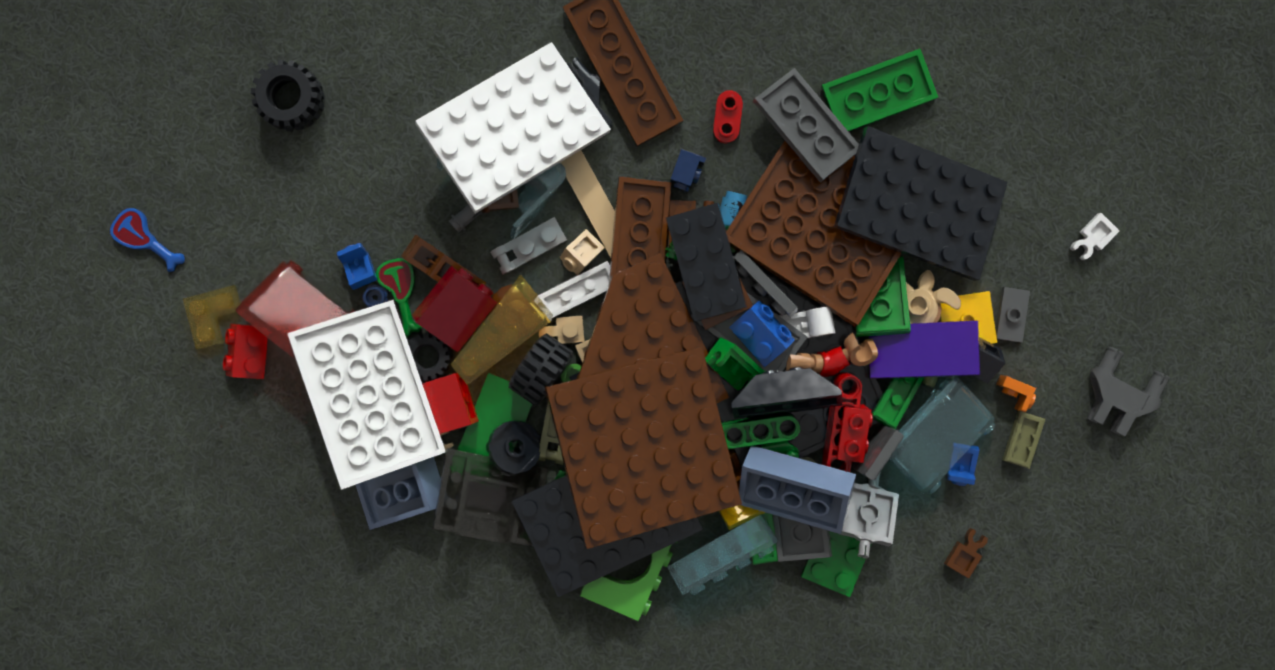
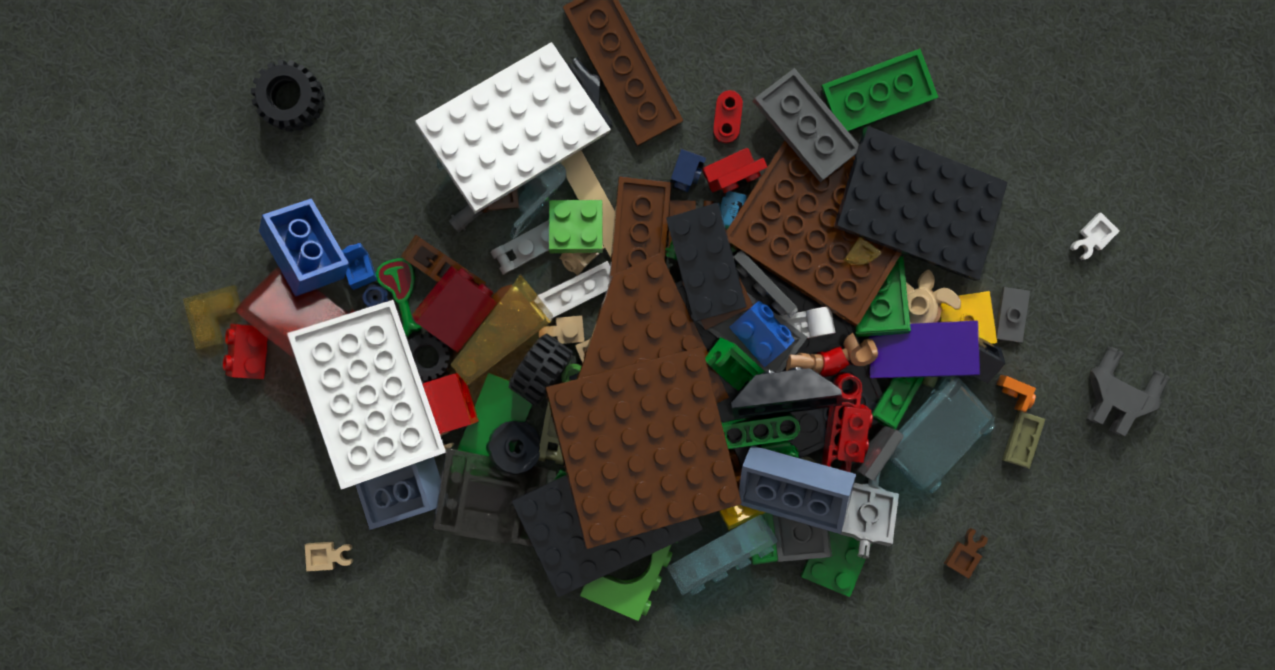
(132, 231): blue piece -> none
(303, 247): none -> blue brick
(323, 556): none -> tan plate
(575, 226): none -> bright green plate
(731, 169): none -> red bracket
(862, 253): none -> clear yellow tile
(963, 471): blue bracket -> none

